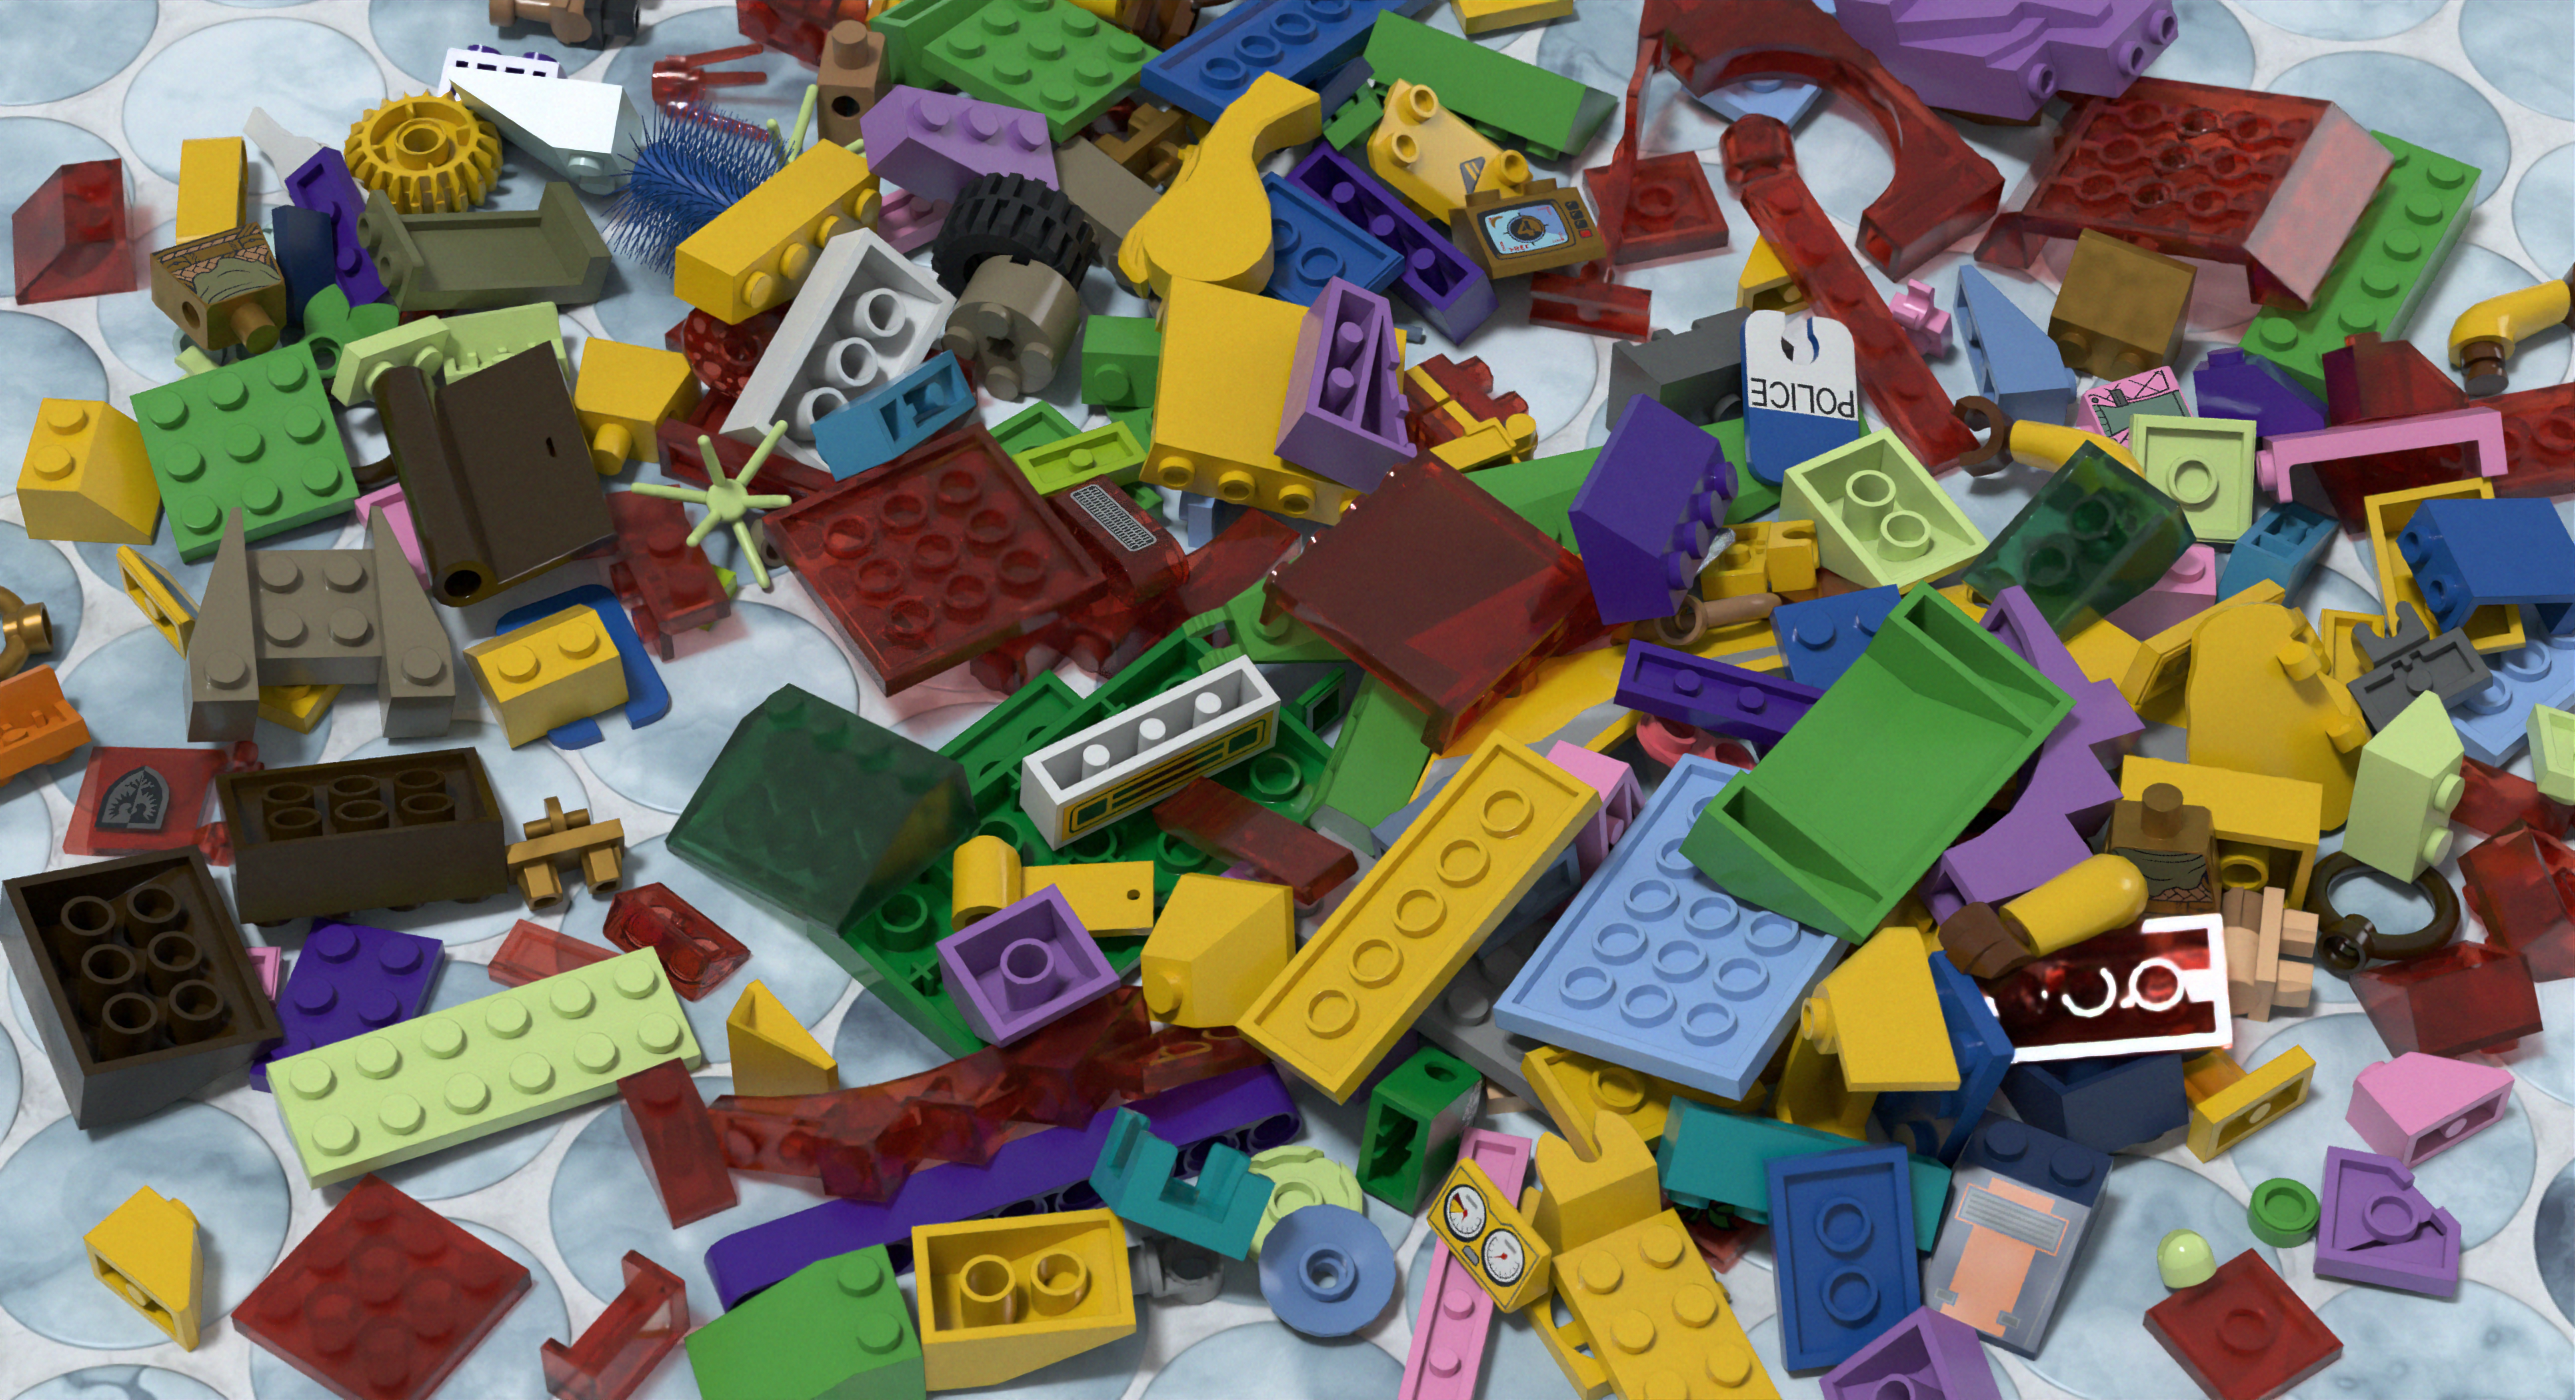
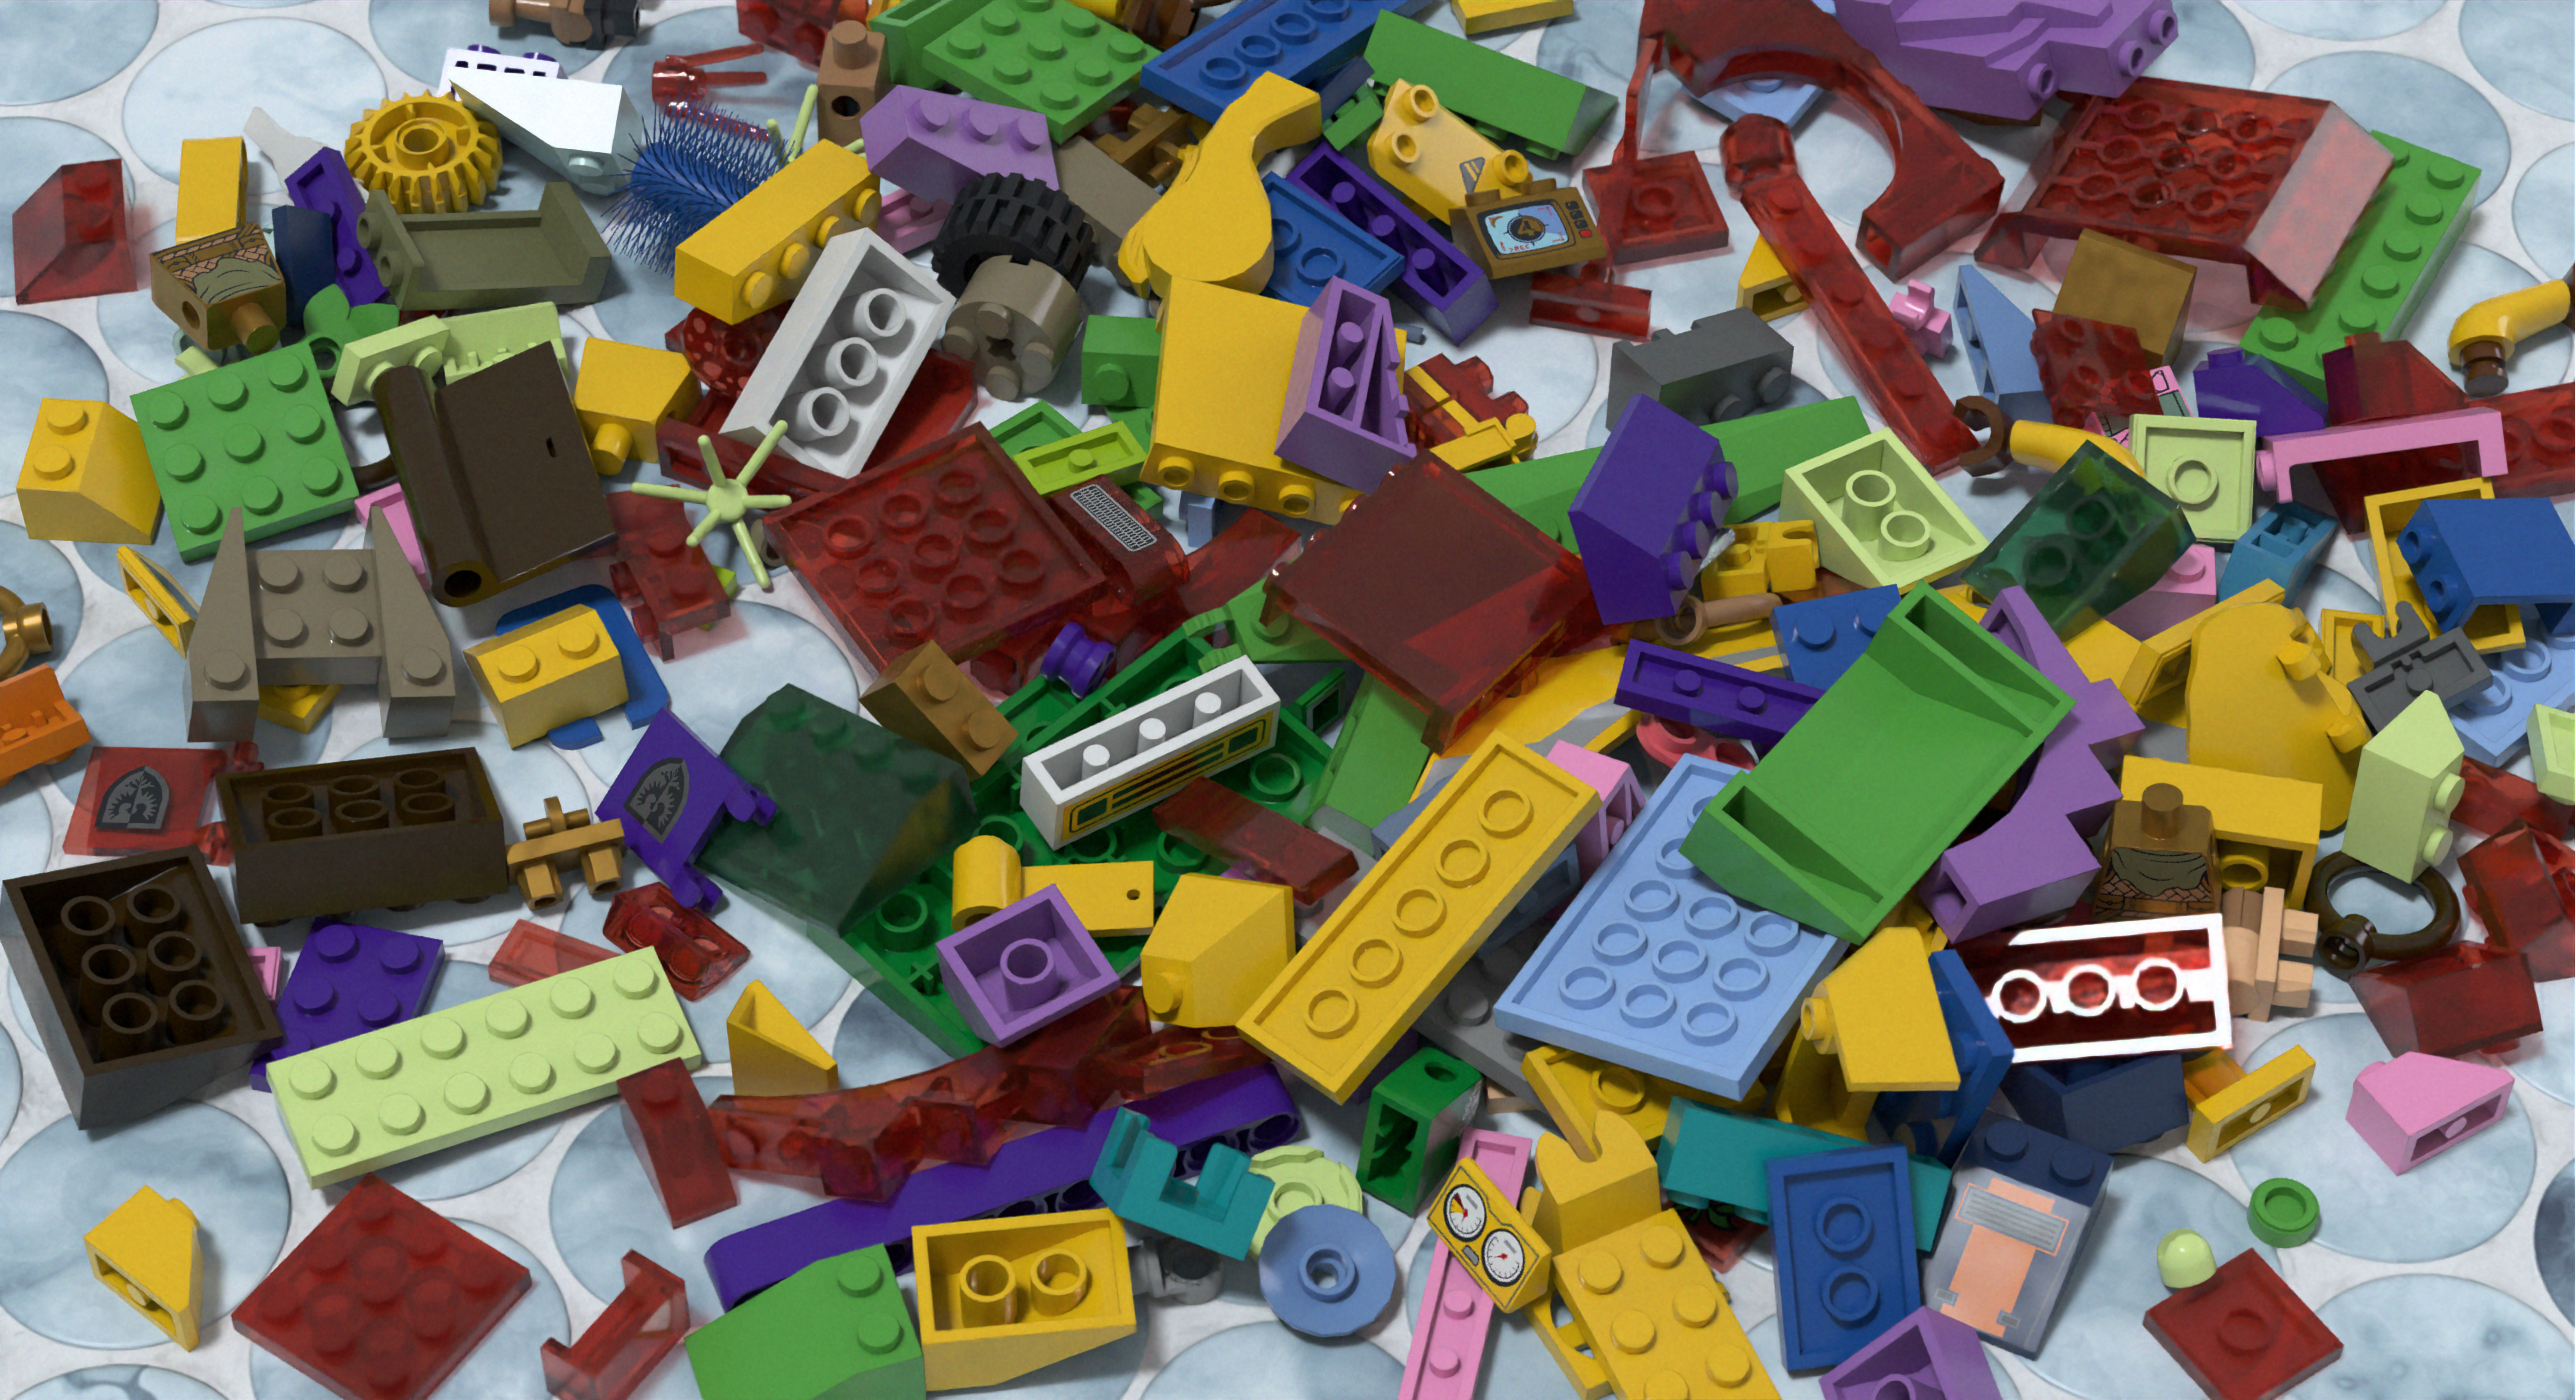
(673, 801): none -> dark purple flag
(892, 416): dark azure slope -> none
(939, 708): none -> pearl gold brick
(1077, 661): none -> dark purple wheel
(1791, 407): piece -> none
(2071, 907): yellow piece -> none
(2091, 368): none -> clear red hinge
(2382, 1227): medium lavender plate -> none

